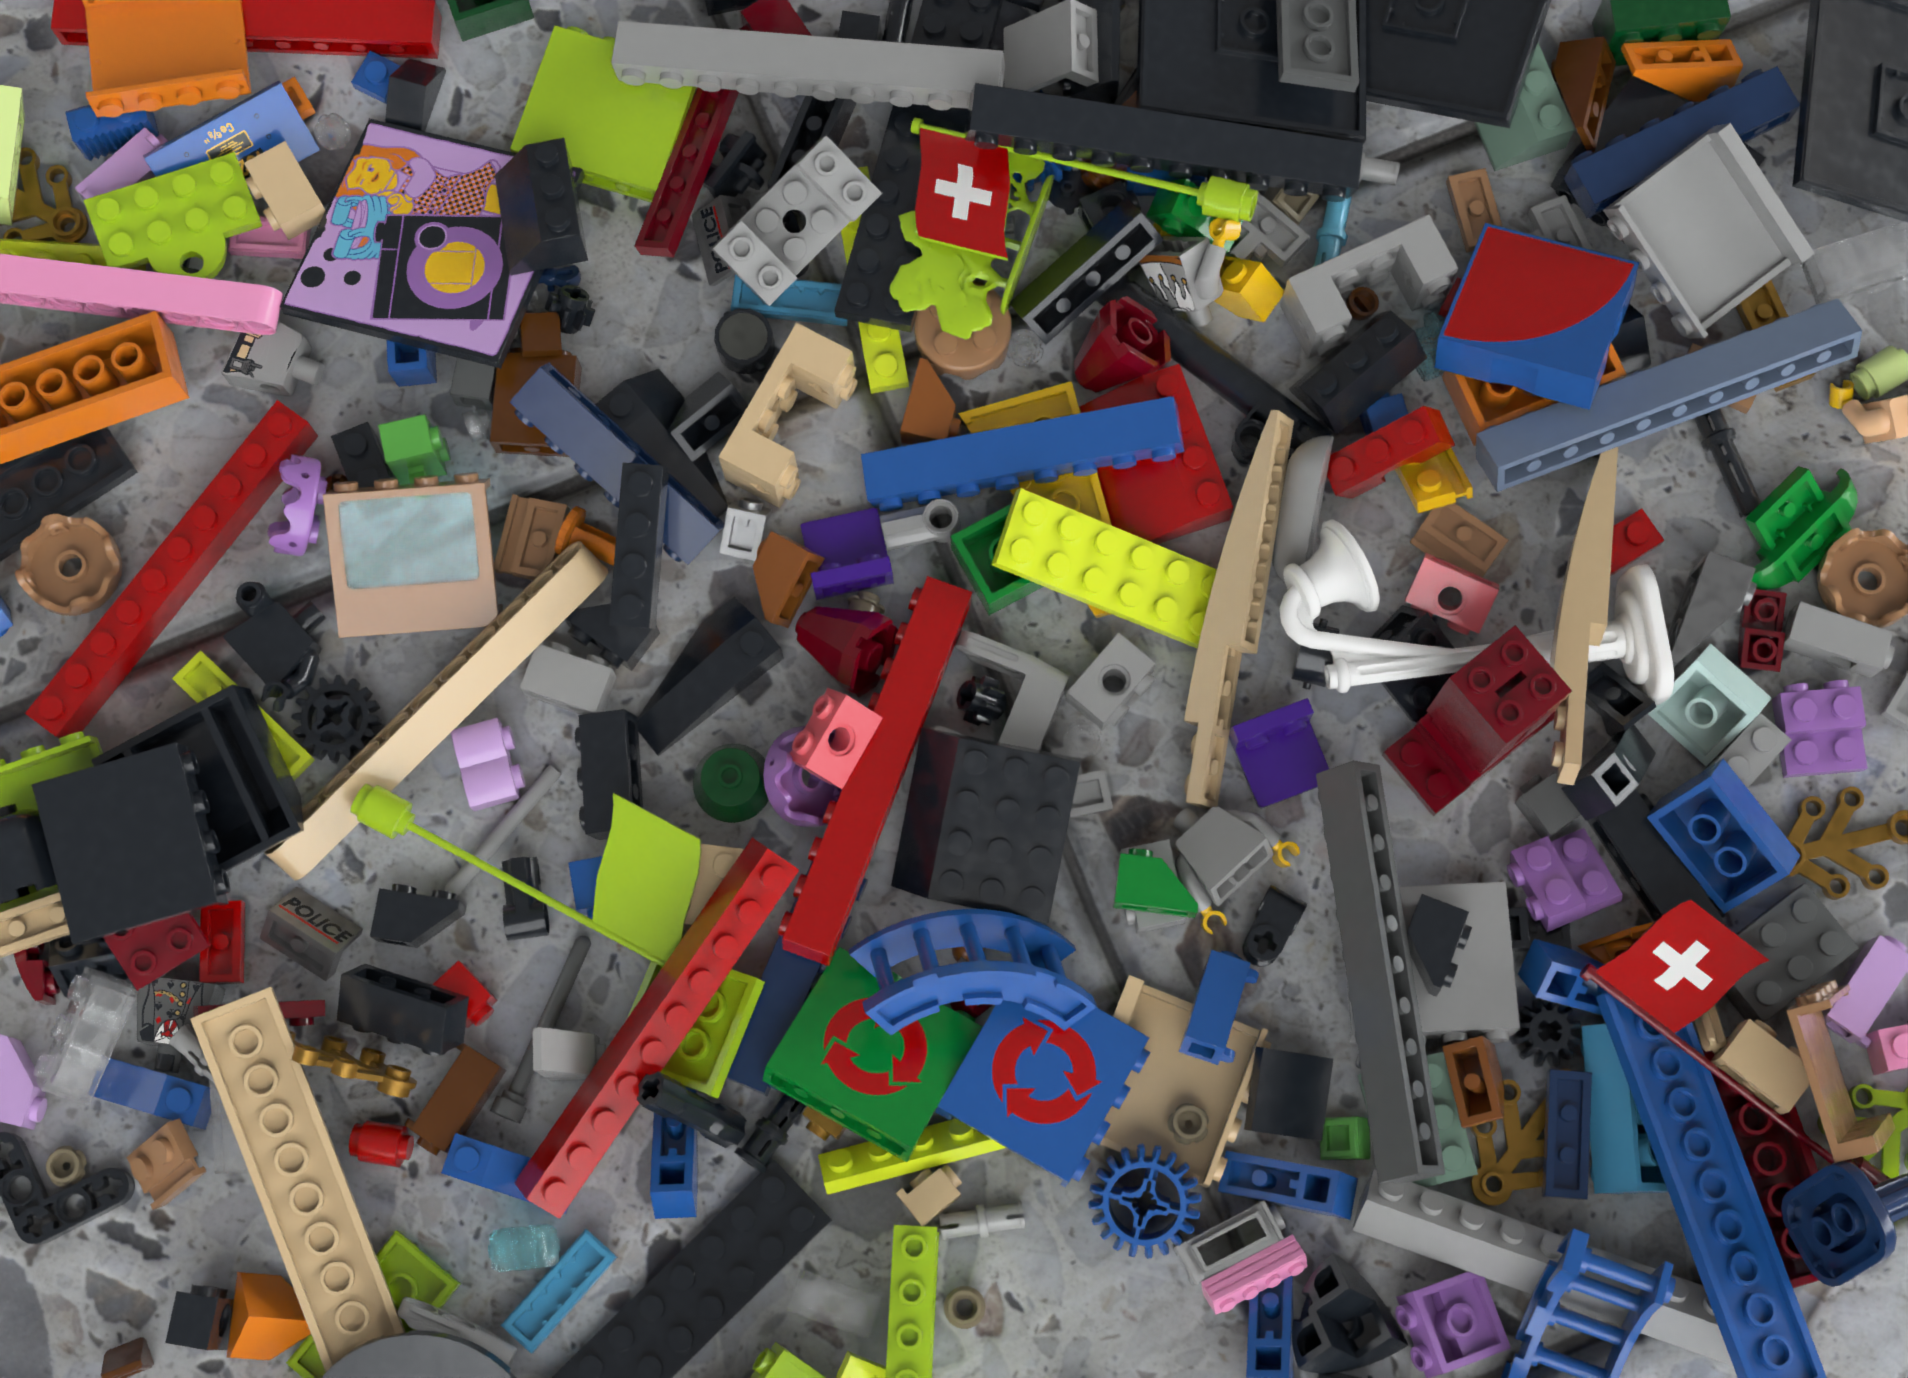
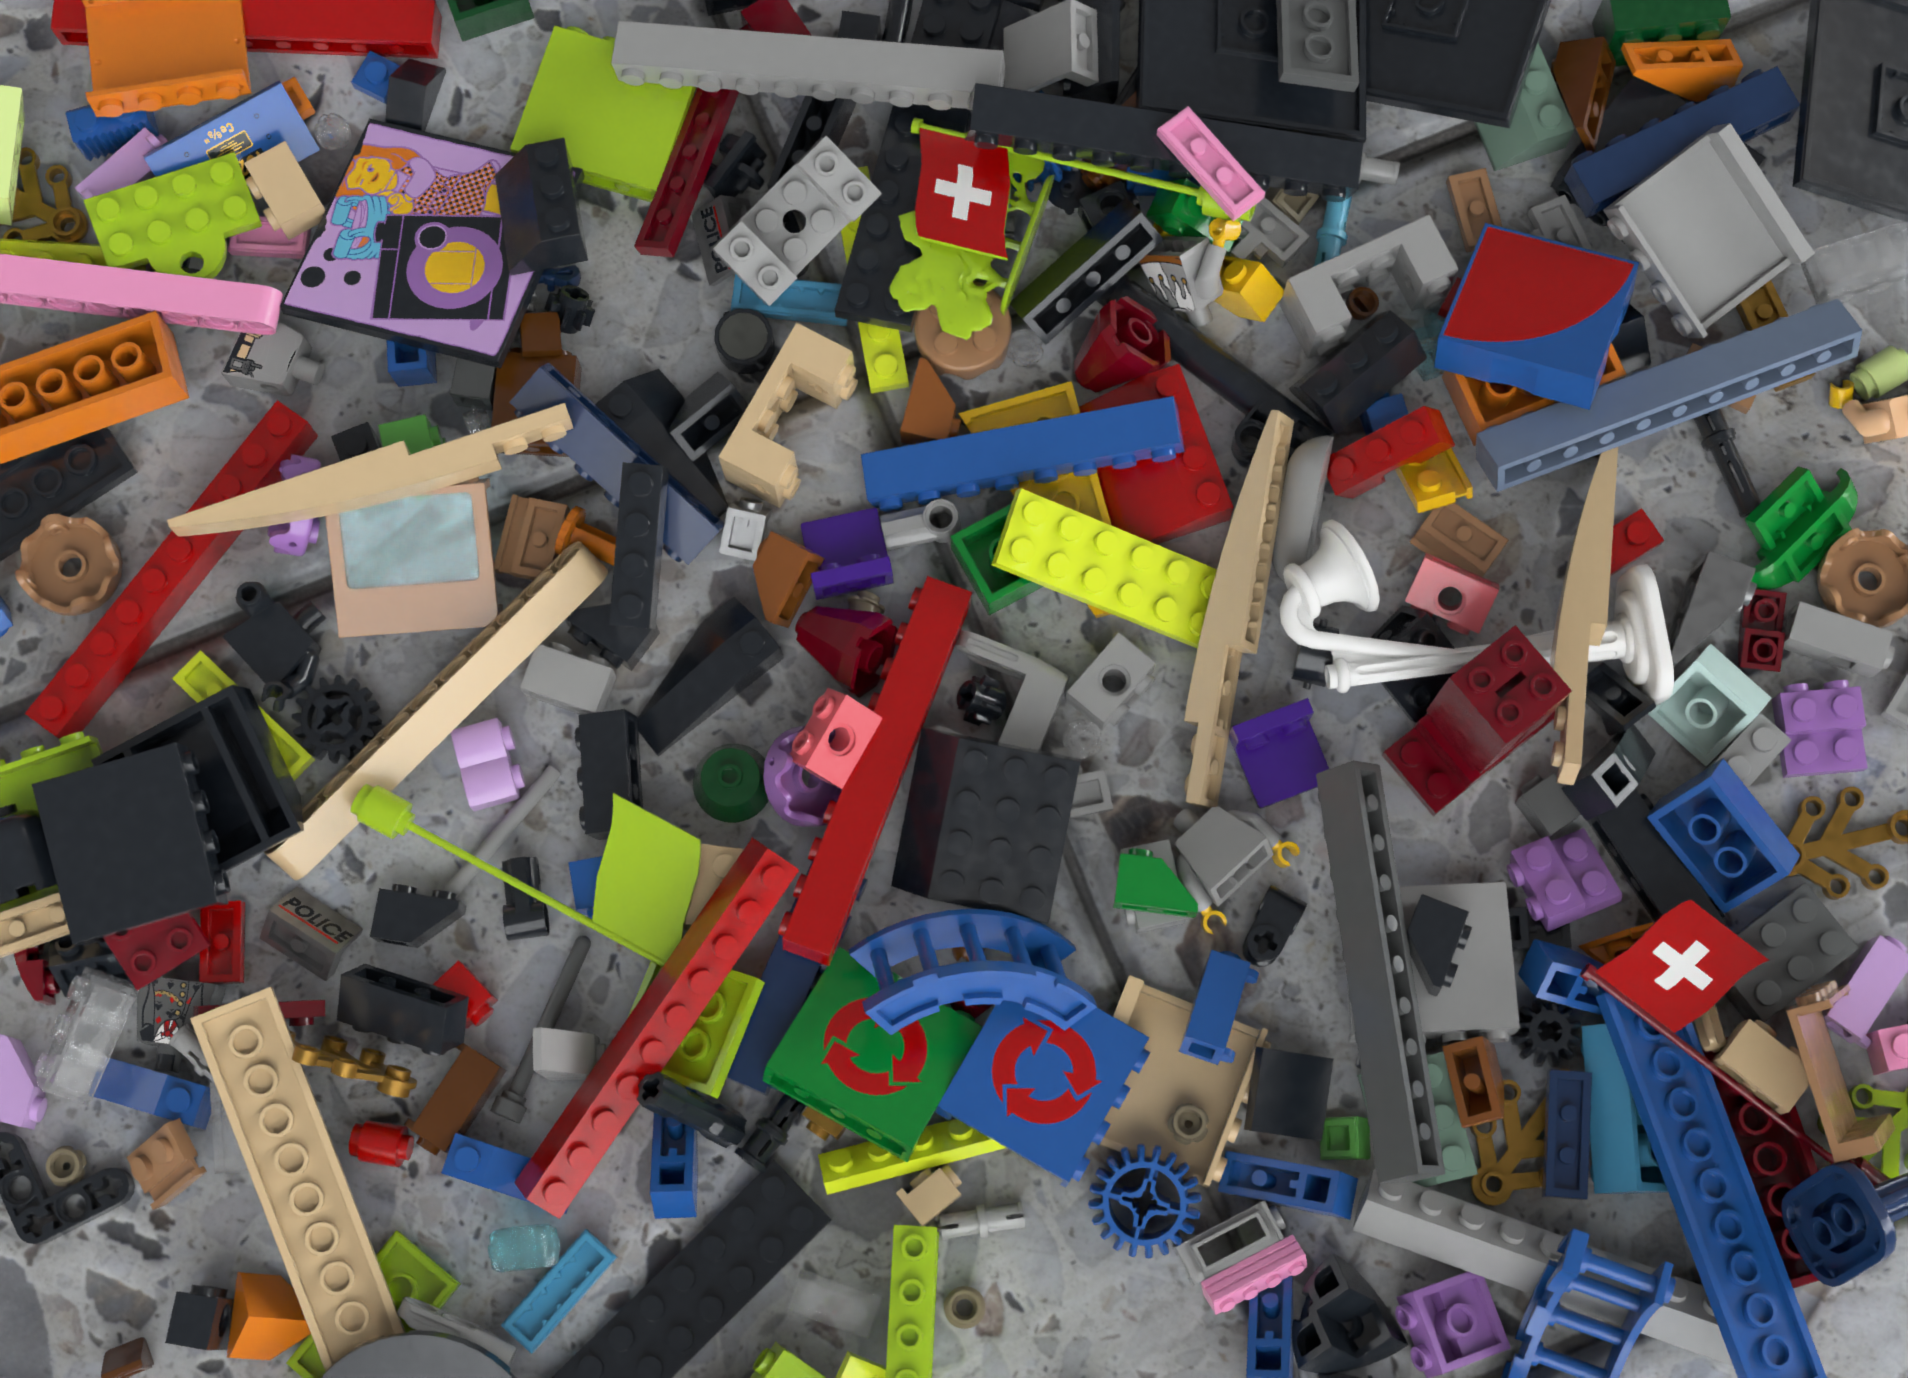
(375, 477): none -> tan slope
(1210, 163): none -> bright pink tile

